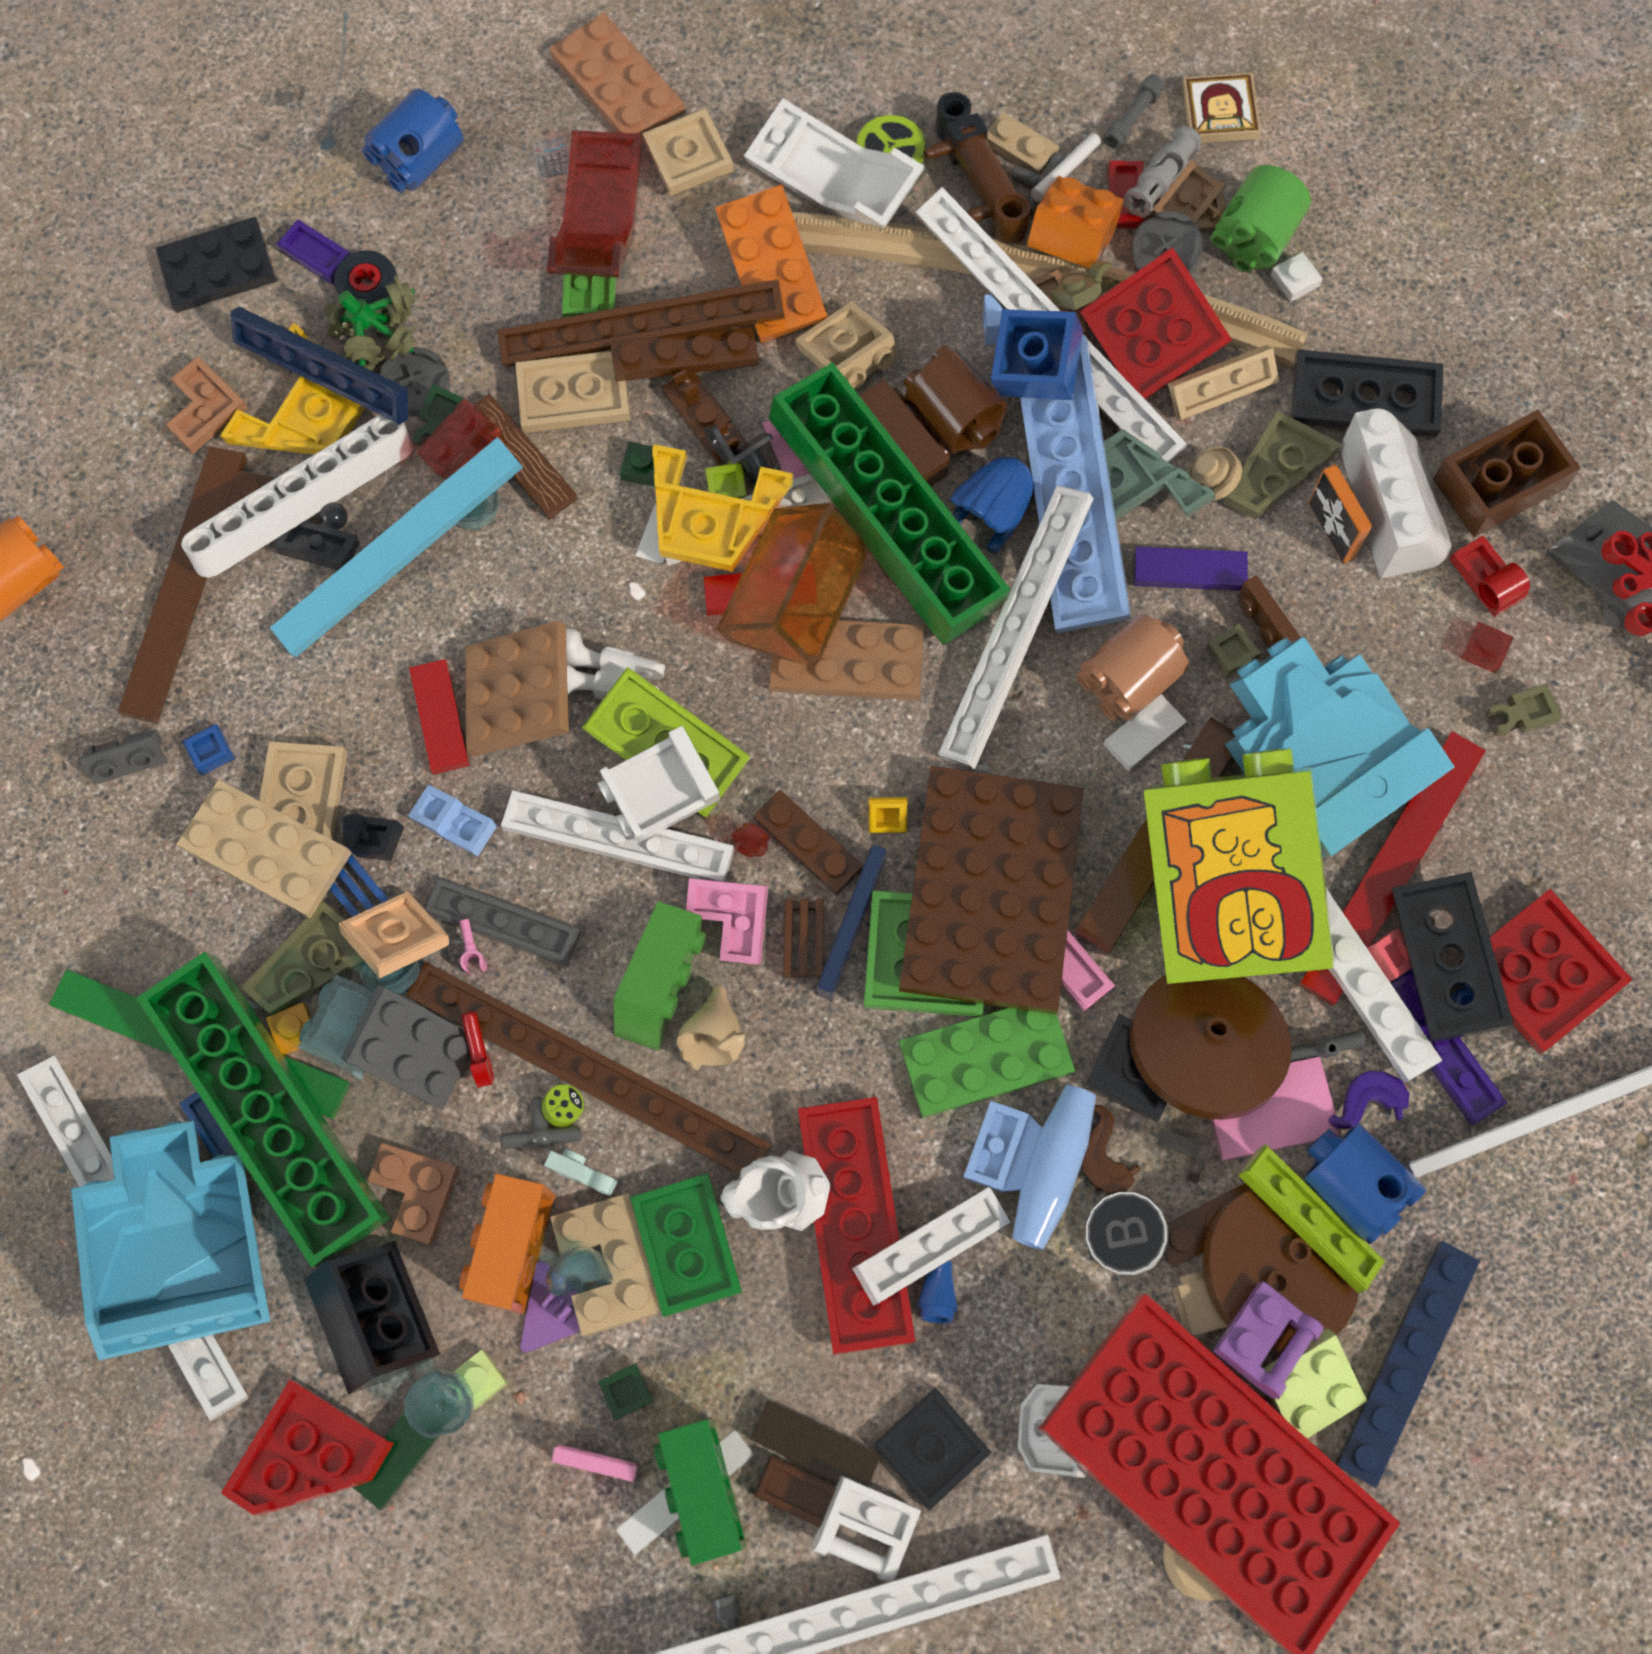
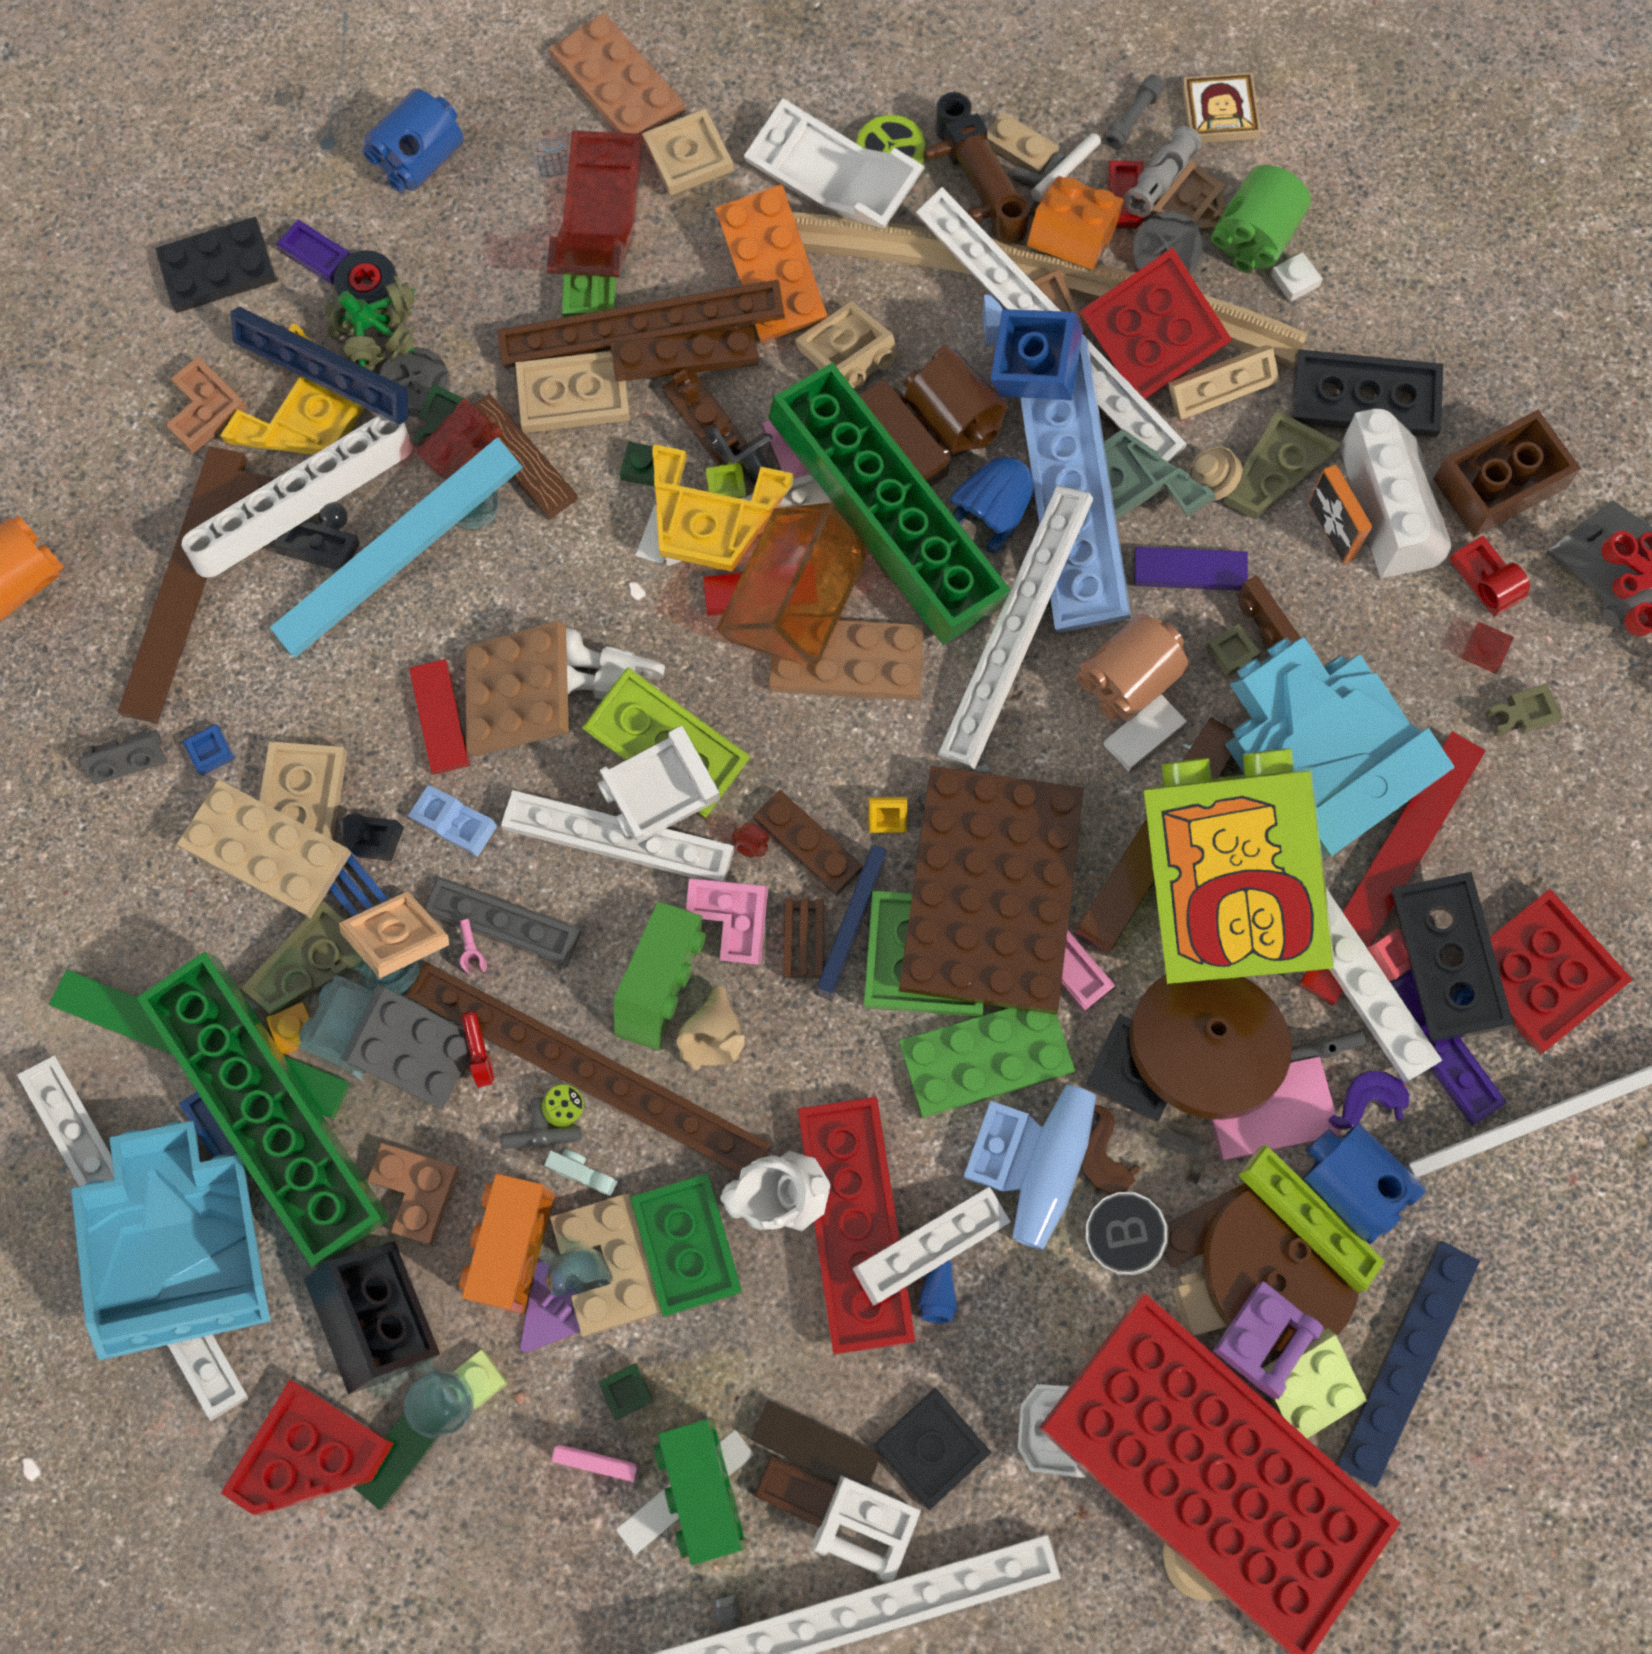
(1079, 291): olive plate -> none

